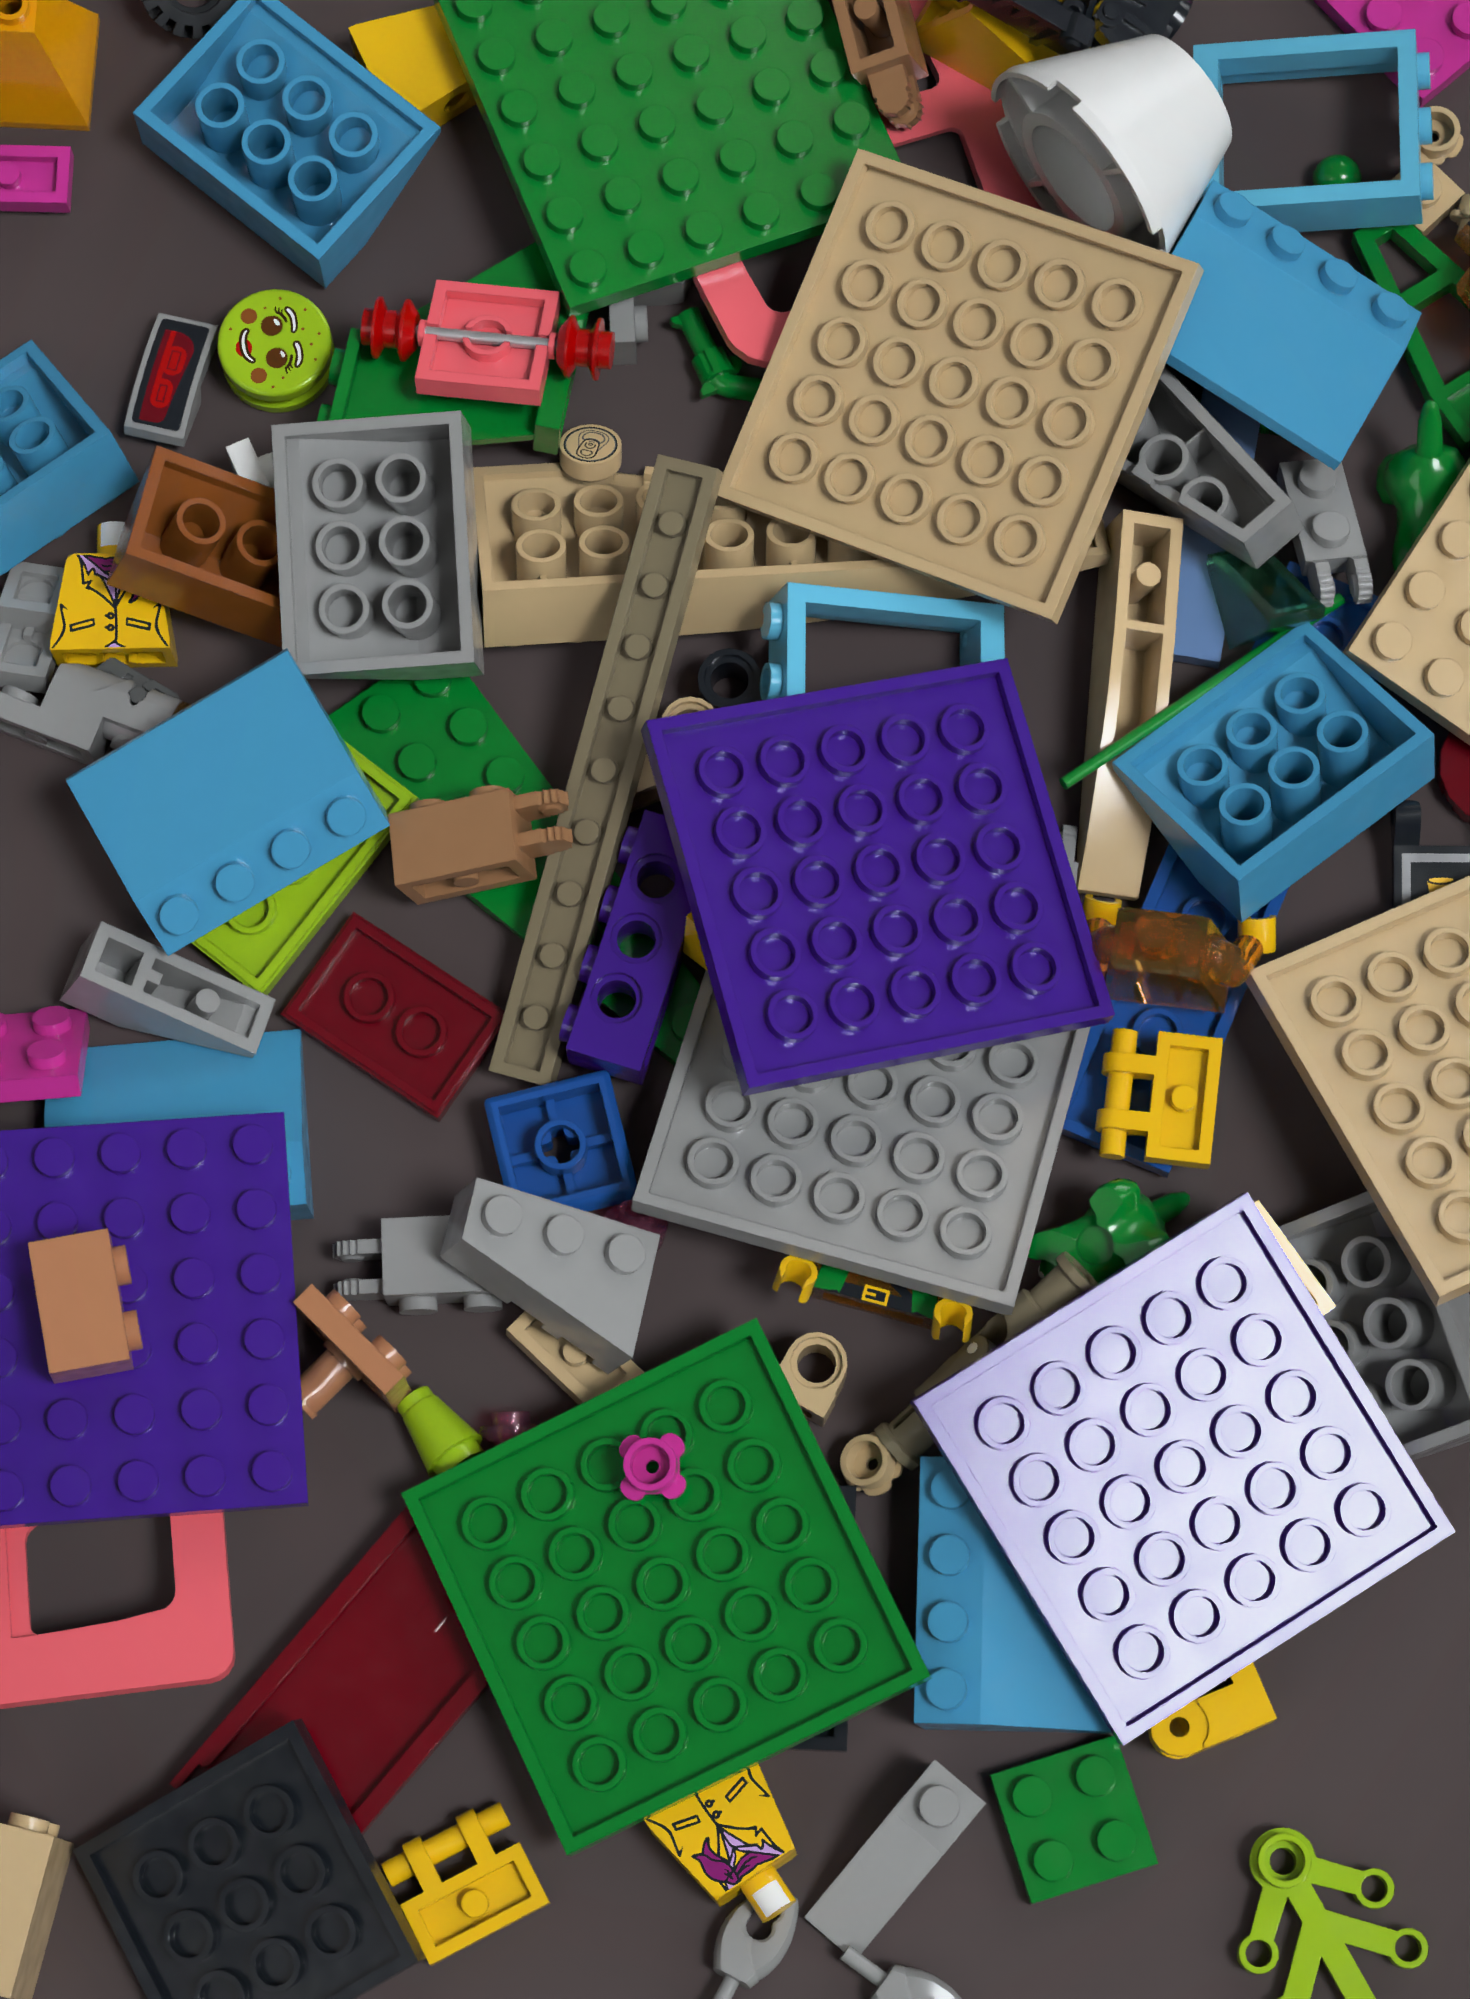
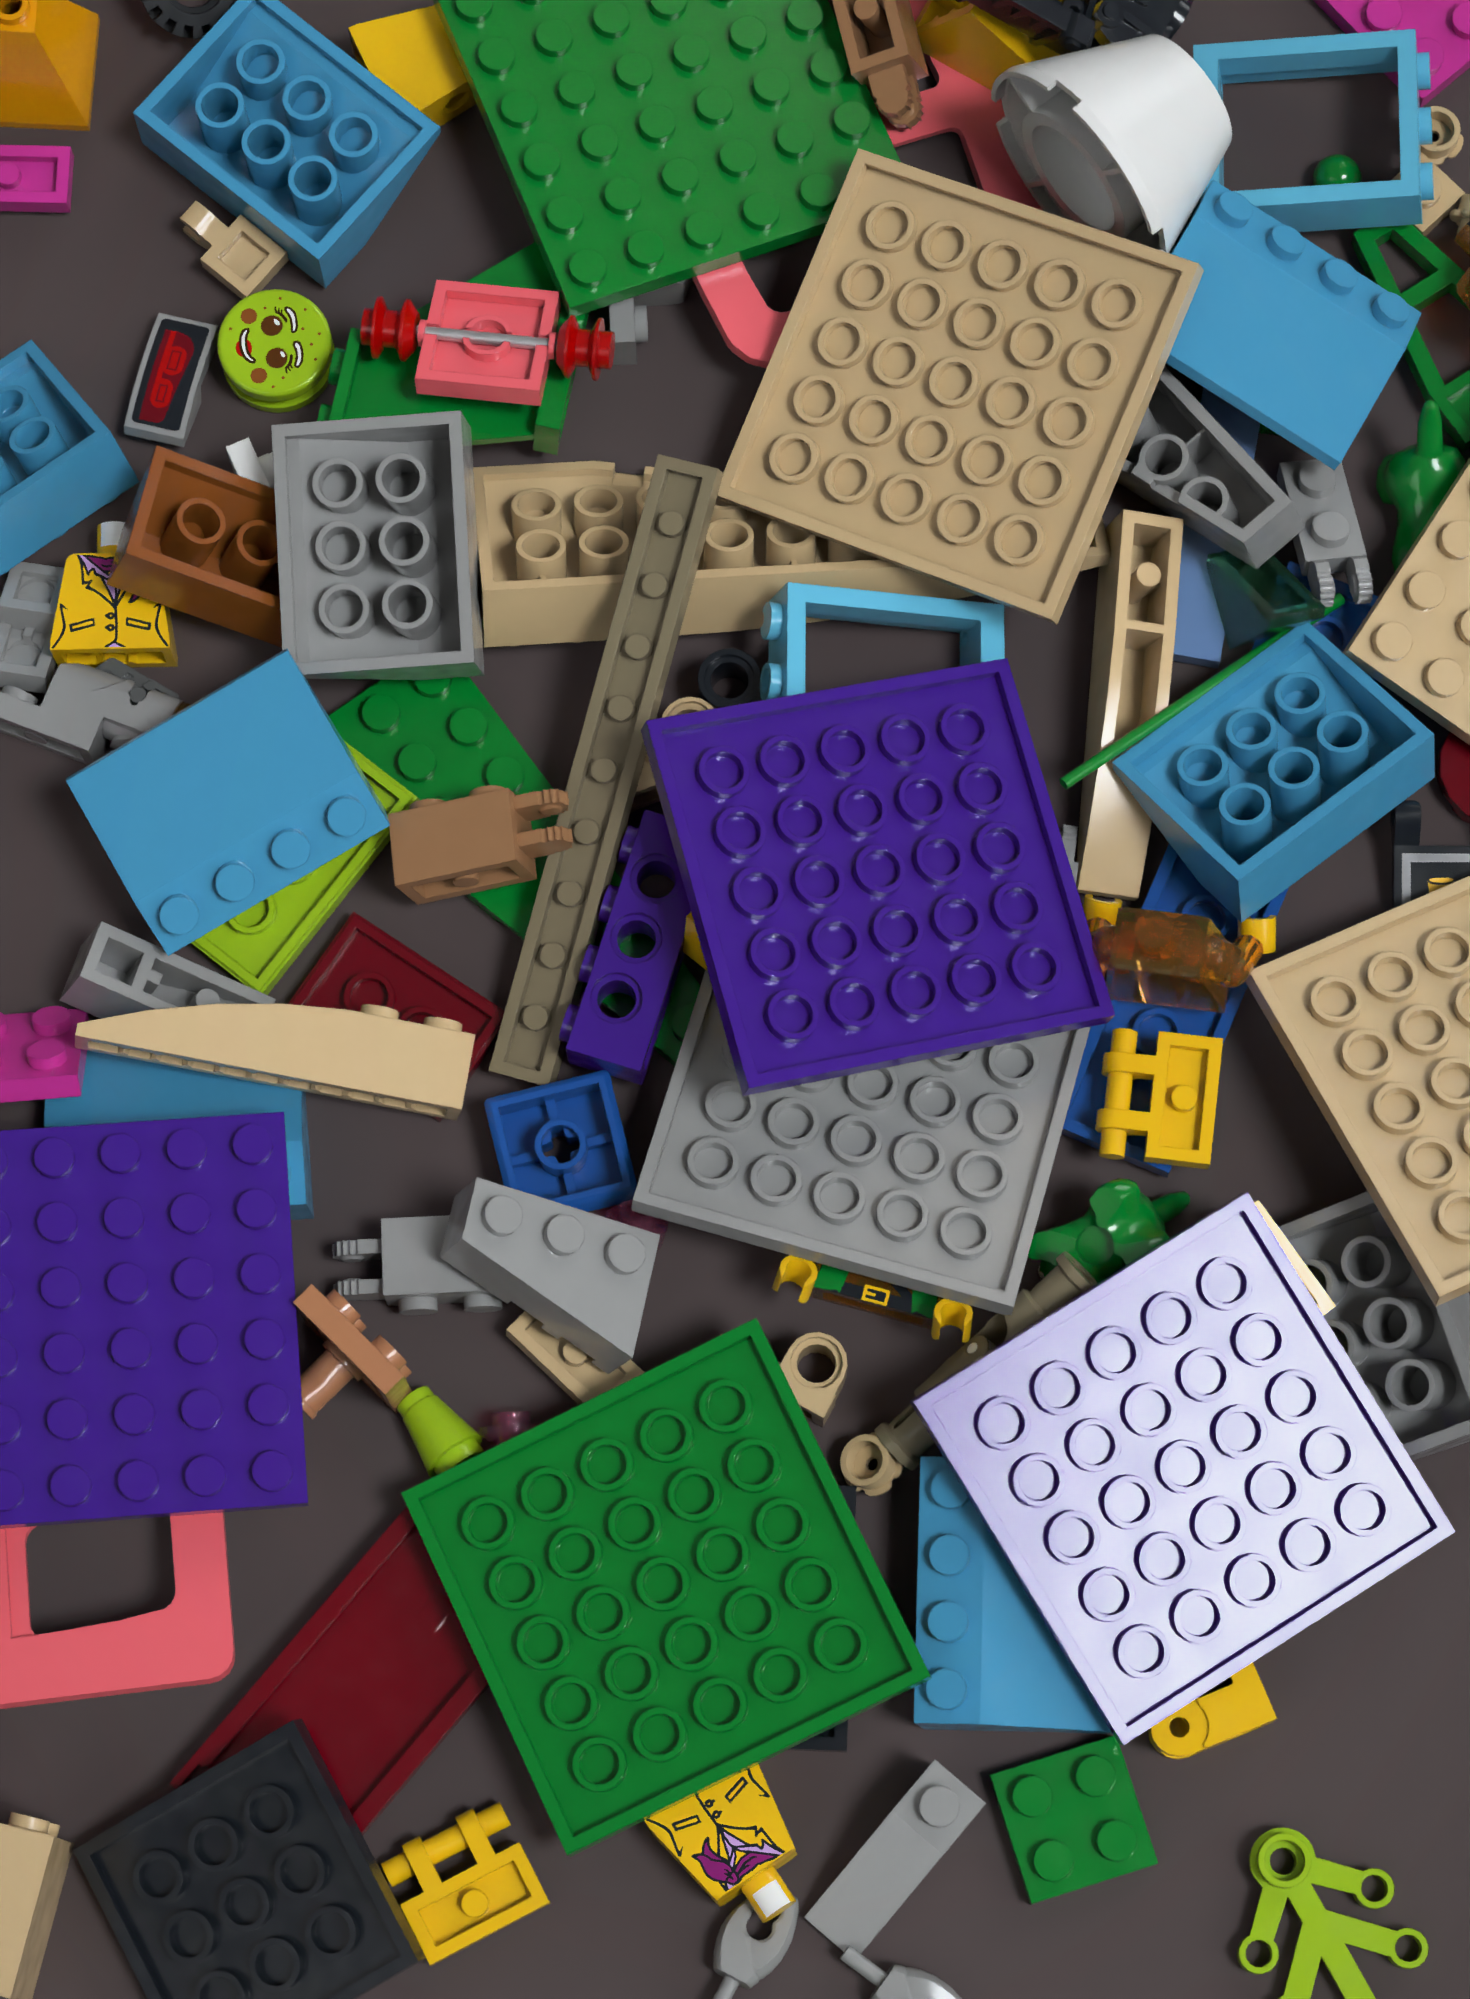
(83, 1305): nougat brick -> none
(236, 254): none -> tan plate
(302, 1048): none -> tan slope
(590, 452): tan tile -> none
(638, 1453): dark pink plate -> none
(712, 363): green piece -> none

